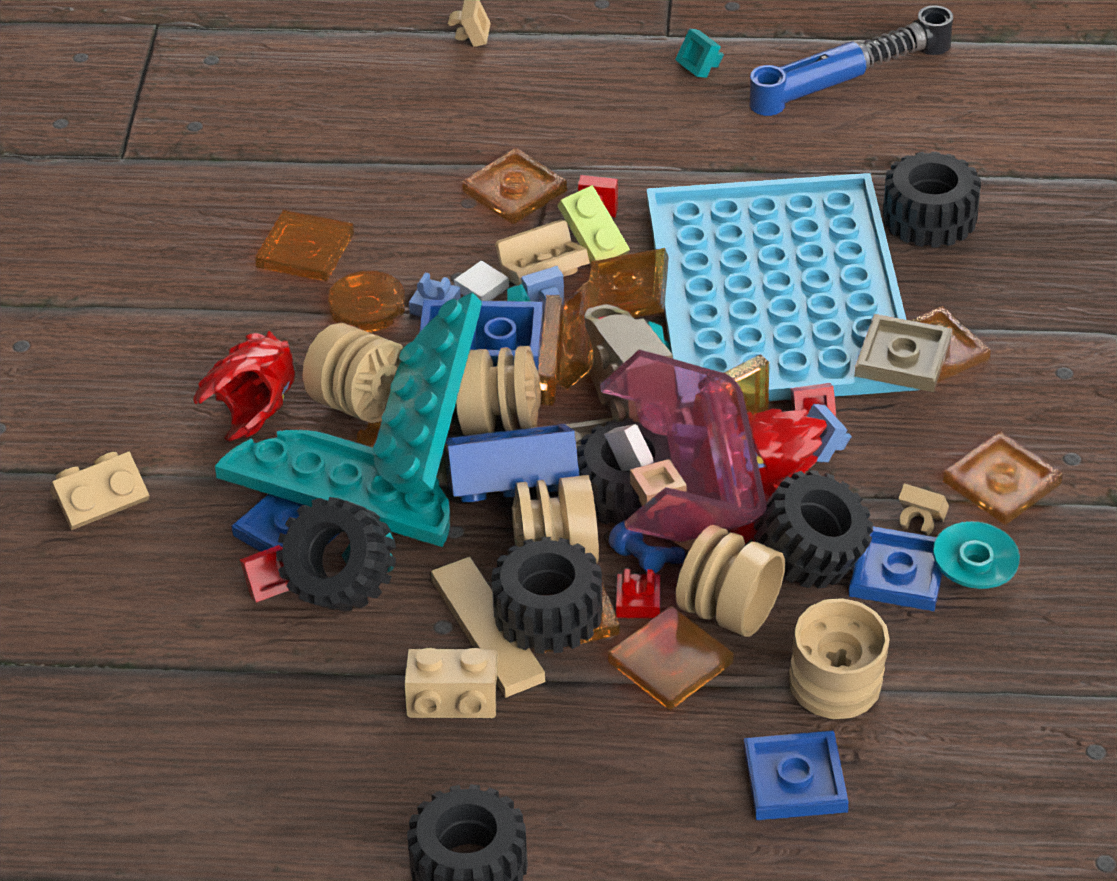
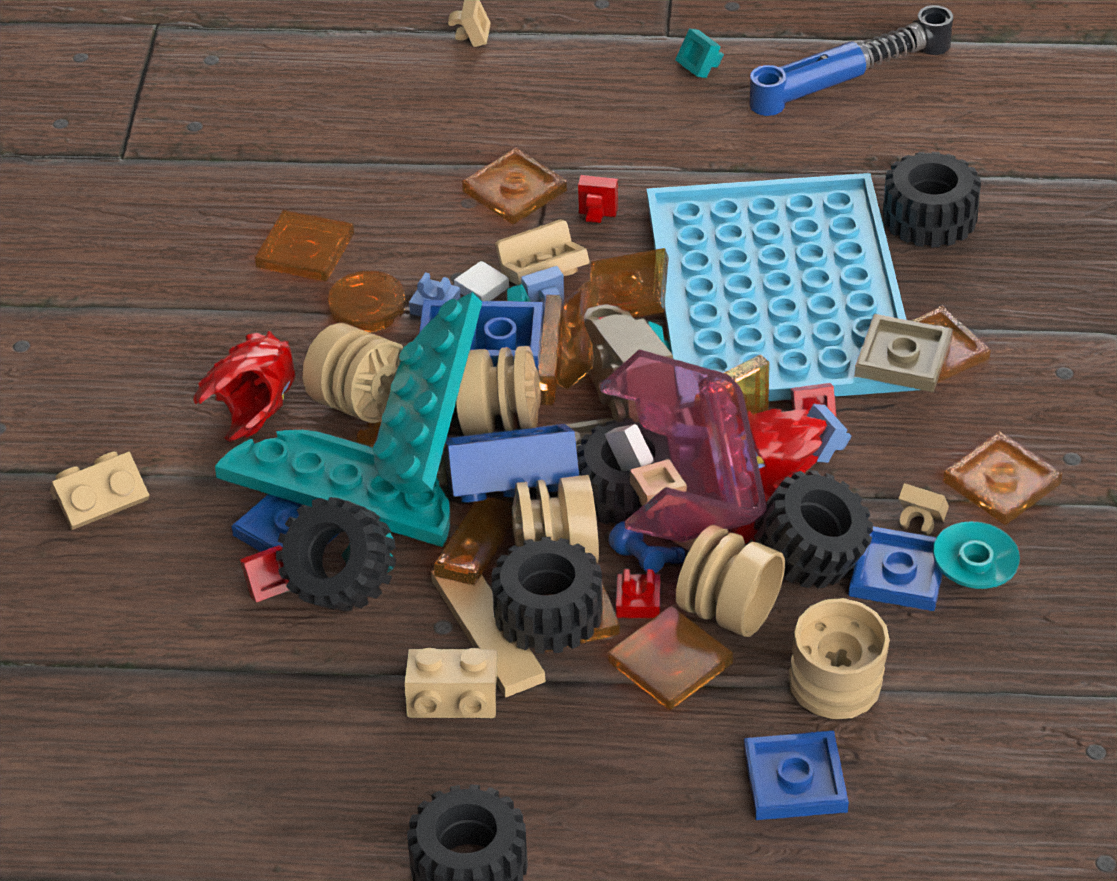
(475, 541): none -> clear orange tile
(593, 225): yellowish green plate -> none

